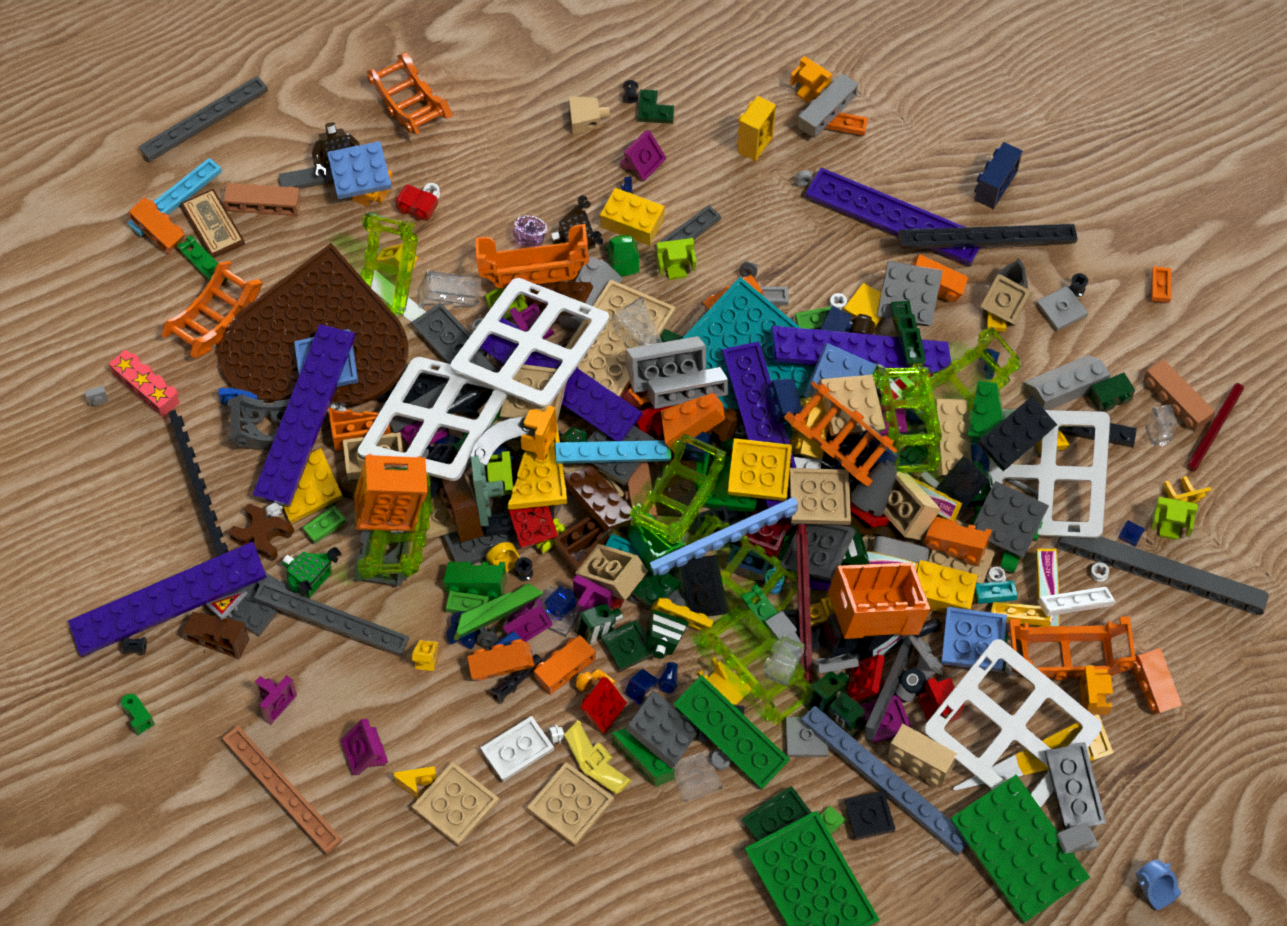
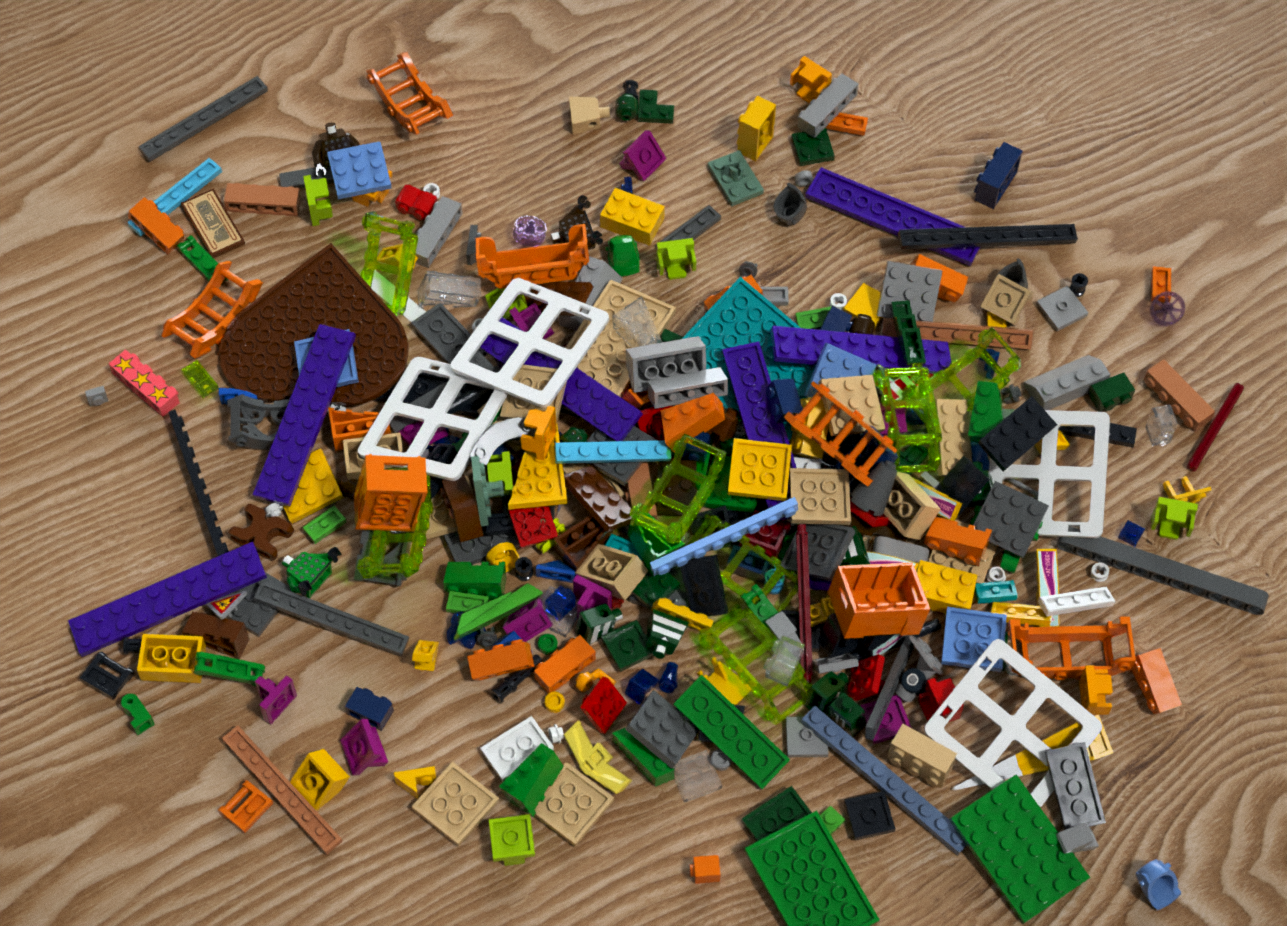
(103, 680): none -> black plate
(169, 658): none -> yellow brick
(200, 379): none -> clear neon green tile
(228, 668): none -> green plate
(250, 810): none -> orange plate
(317, 189): none -> lime panel
(319, 778): none -> yellow slope
(366, 705): none -> dark blue brick
(437, 230): none -> light grey brick
(471, 248): none -> dark grey slope
(512, 839): none -> lime panel
(531, 779): none -> green wedge
(547, 644): none -> green tile
(554, 702): none -> yellow tile
(555, 570): none -> blue slope
(626, 107): none -> dark green head
(705, 869): none -> orange brick
(735, 178): none -> sand green plate
(790, 205): none -> dark grey helmet
(812, 150): none -> dark green plate
(964, 333): none -> nougat plate
(1014, 394): none -> dark grey plate
(1167, 308): none -> wheel

